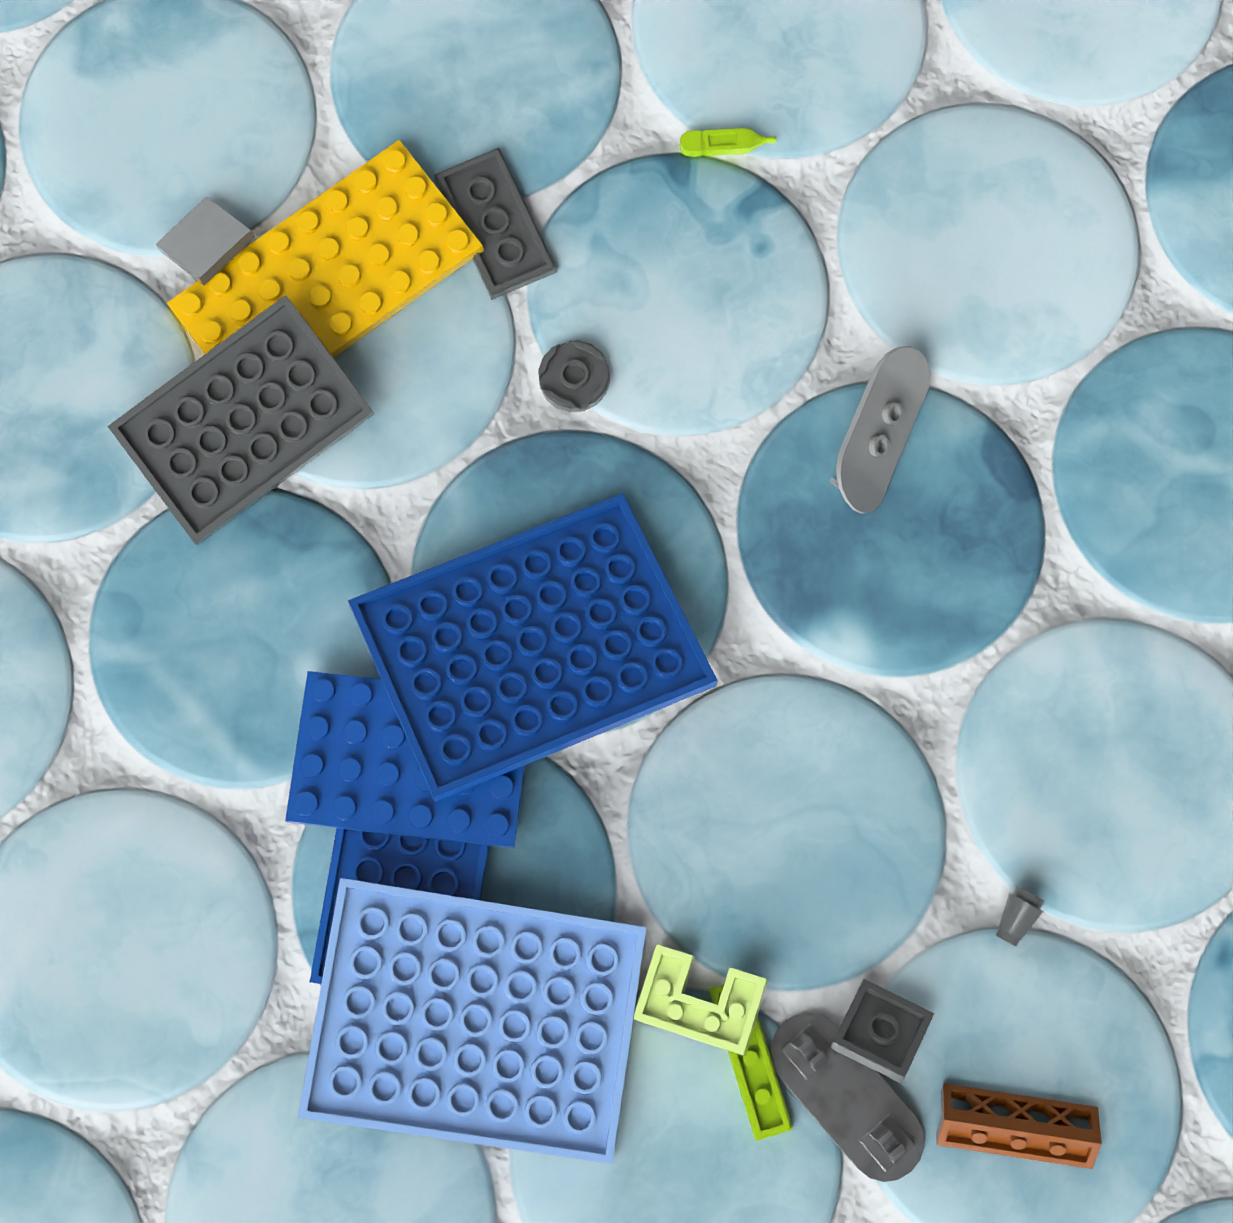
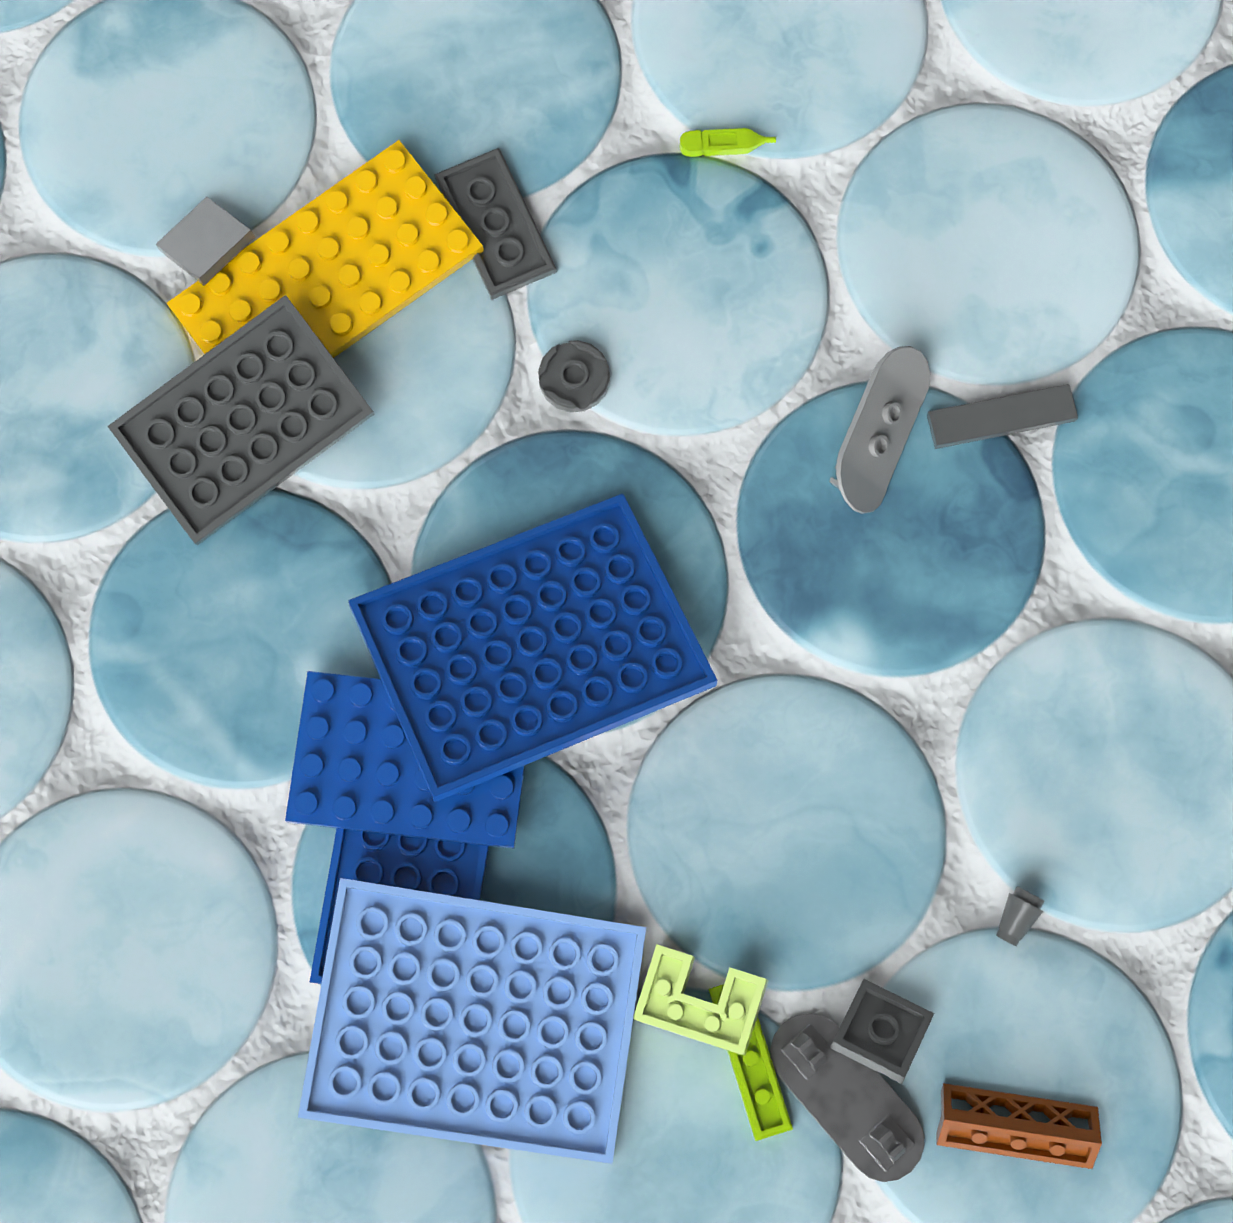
(1002, 416): none -> dark grey tile

